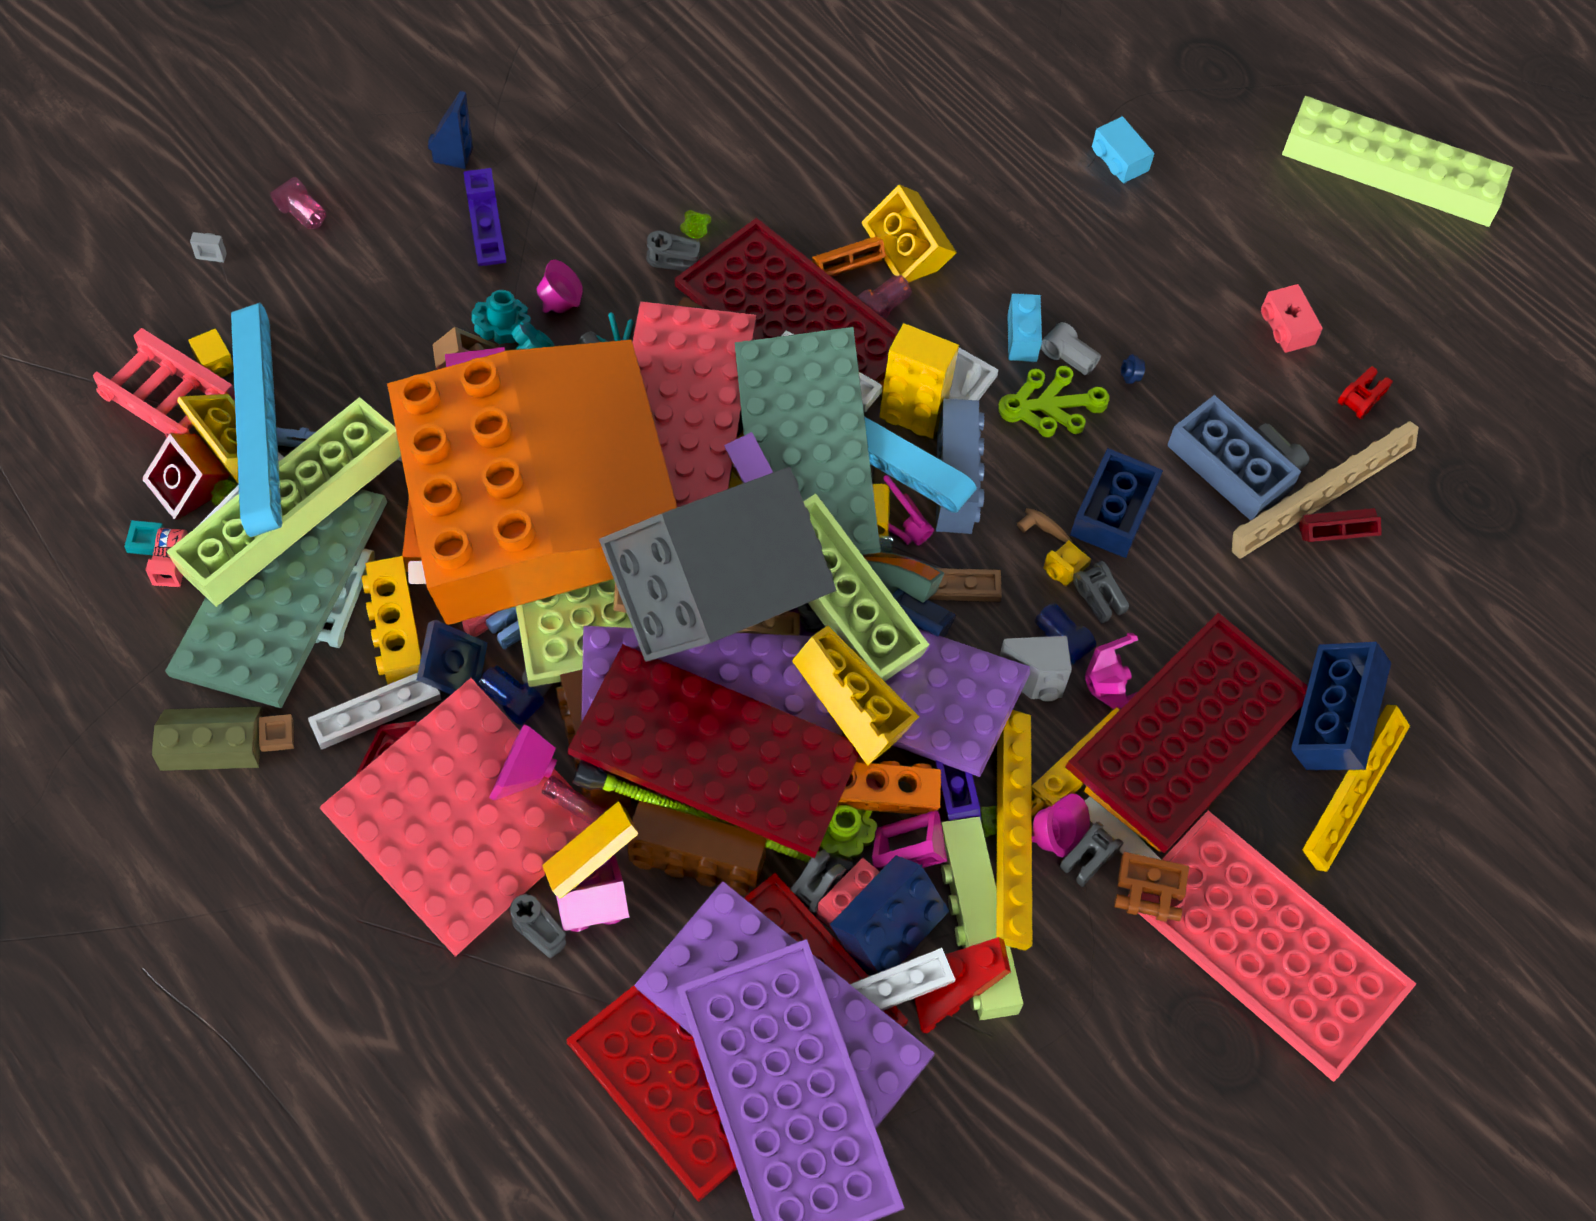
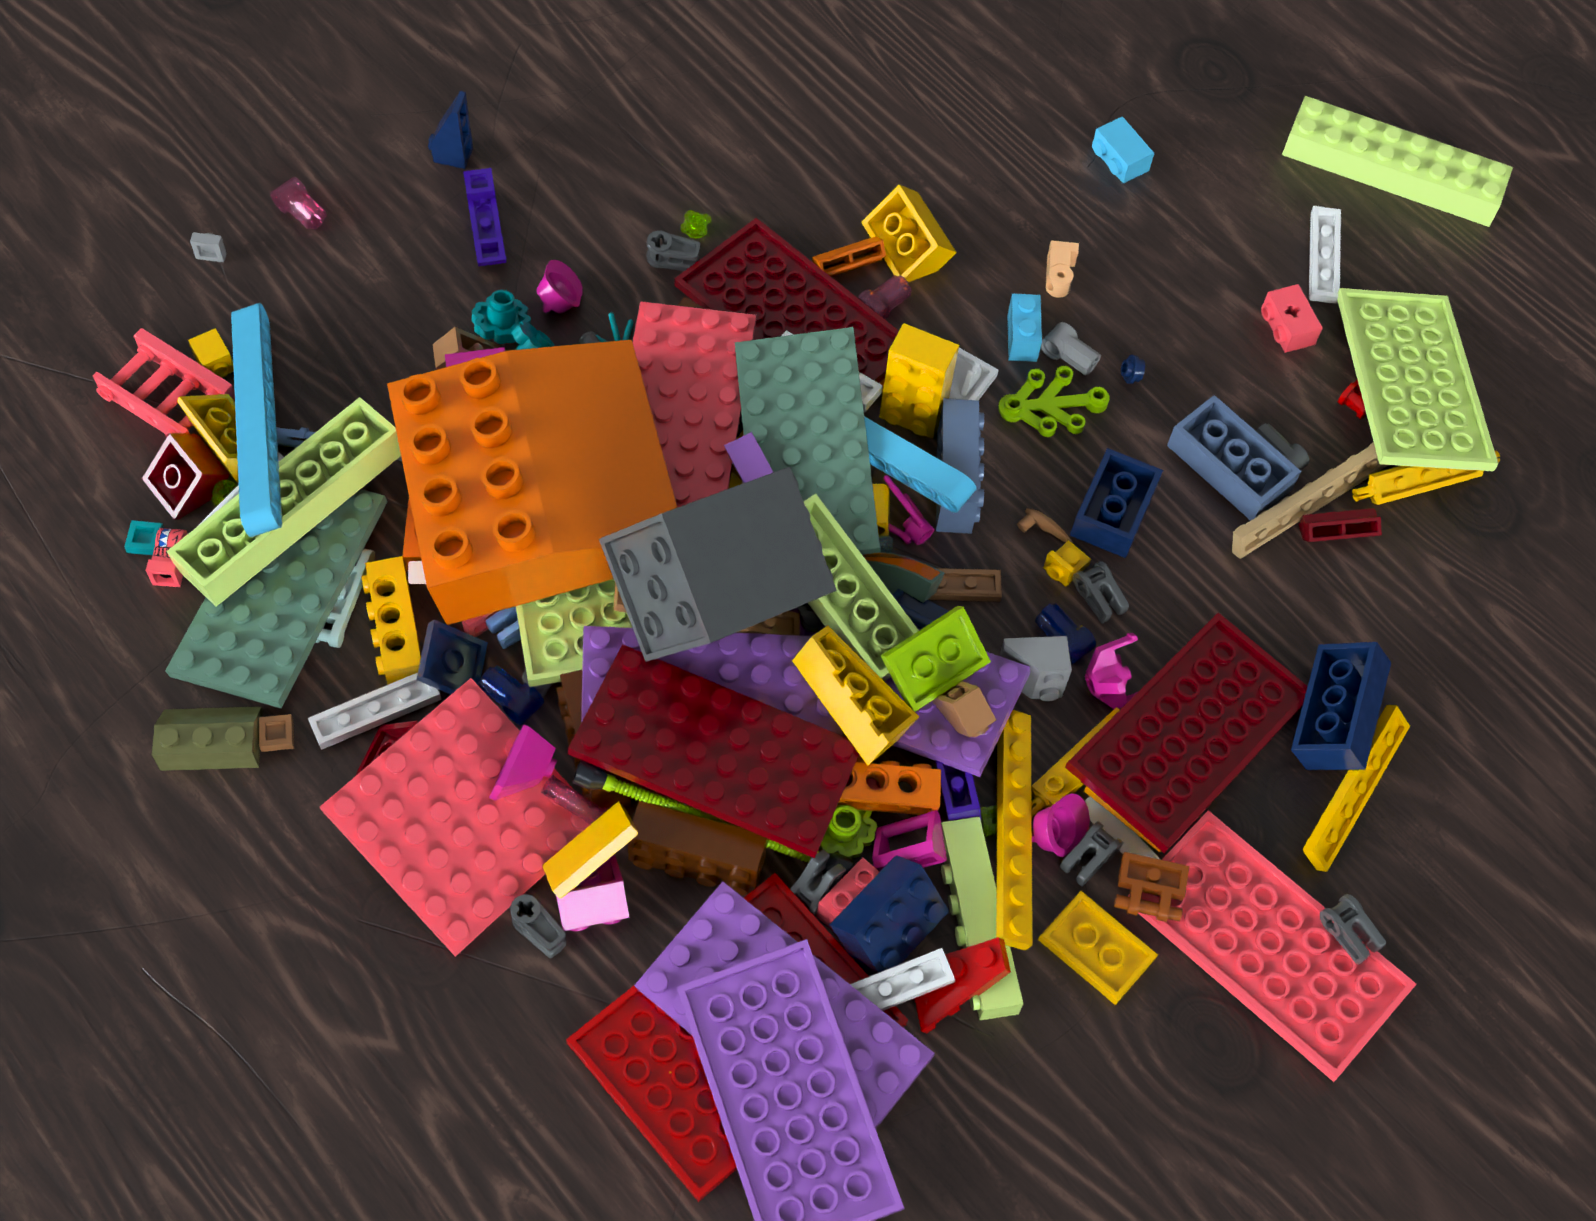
(936, 658): none -> lime plate
(966, 709): none -> medium nougat slope
(1058, 272): none -> light nougat leg
(1098, 947): none -> yellow tile
(1324, 254): none -> white plate
(1345, 927): none -> dark grey piece
(1411, 480): none -> yellow plate
(1415, 380): none -> yellowish green plate

